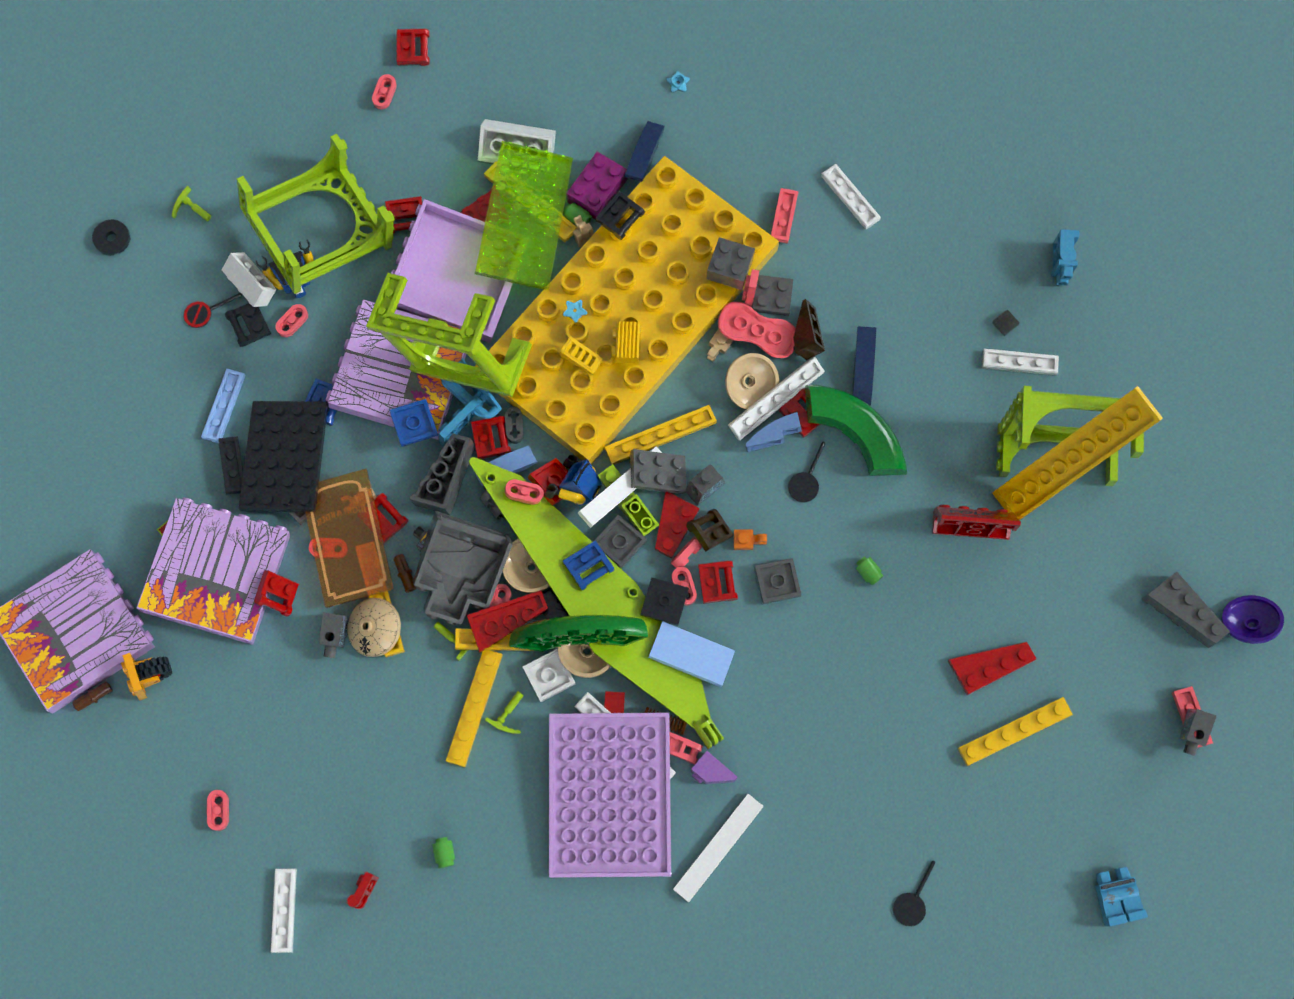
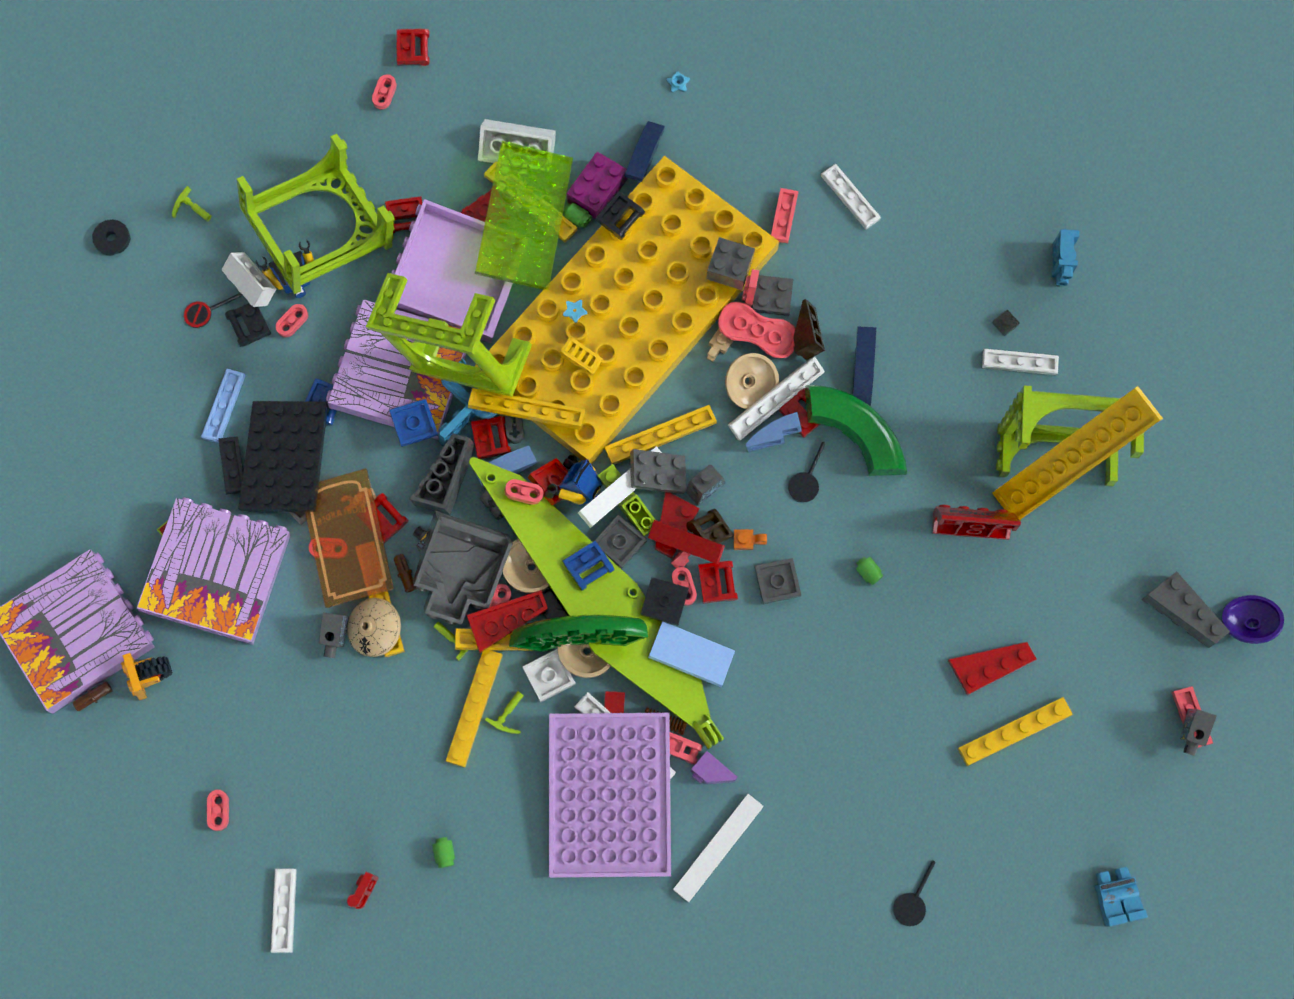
(279, 587): red plate -> none
(526, 408): none -> yellow plate
(583, 232): tan plate -> none
(627, 342): yellow brick -> none
(686, 541): none -> red tile

